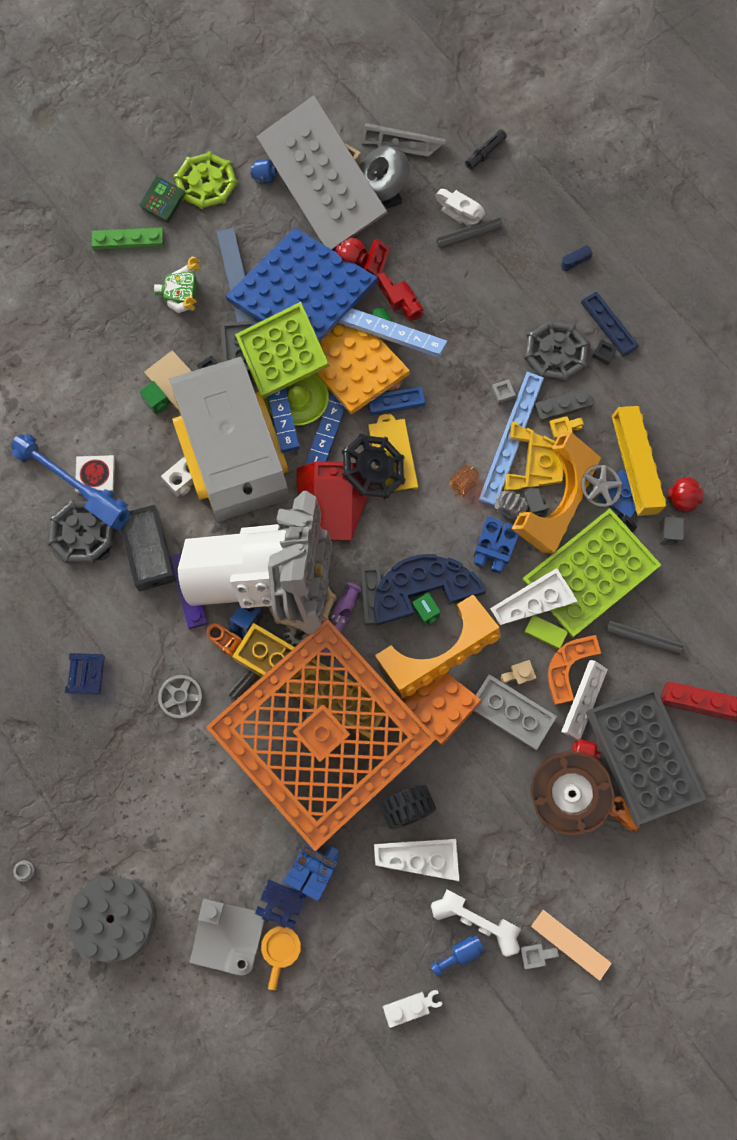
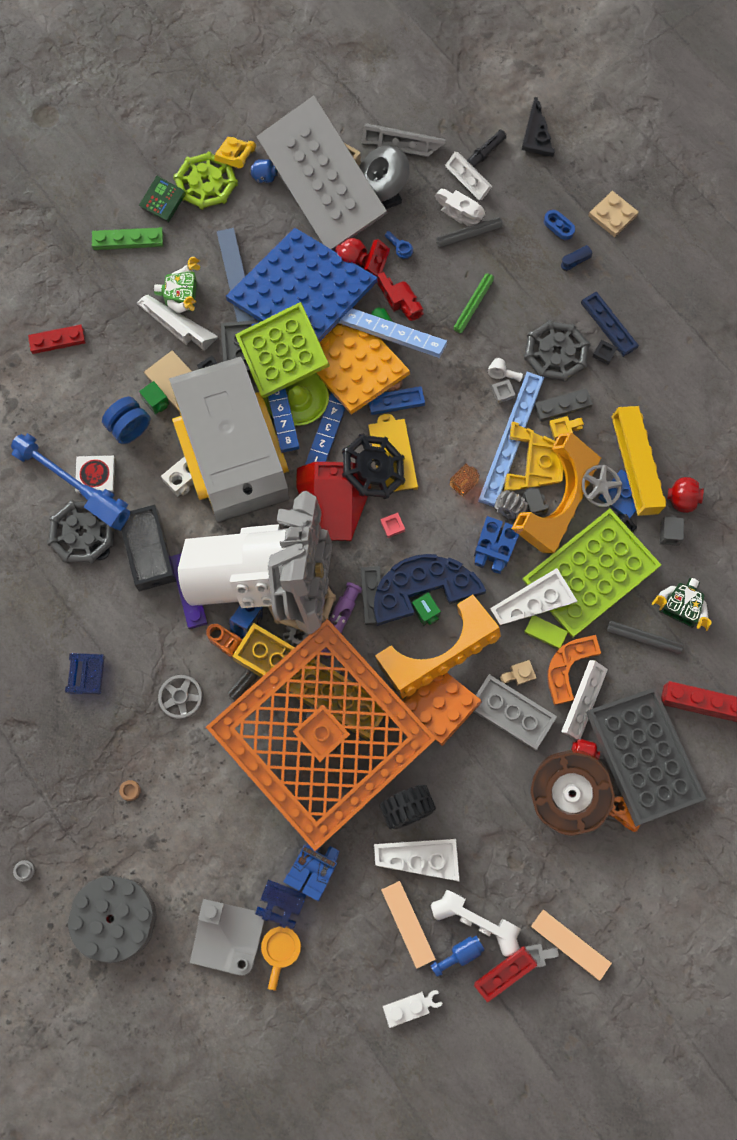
(56, 339): none -> red plate
(126, 420): none -> blue wheel
(129, 790): none -> medium nougat tile
(177, 324): none -> white wedge
(231, 148): none -> yellow plate
(392, 525): none -> coral plate
(403, 248): none -> blue plate
(408, 924): none -> light nougat tile
(468, 176): none -> white plate
(473, 303): none -> bright green axle
(498, 371): none -> white bar
(505, 974): none -> red plate
(536, 137): none -> black wing
(561, 224): none -> blue plate
(613, 213): none -> tan plate
(684, 604): none -> torso

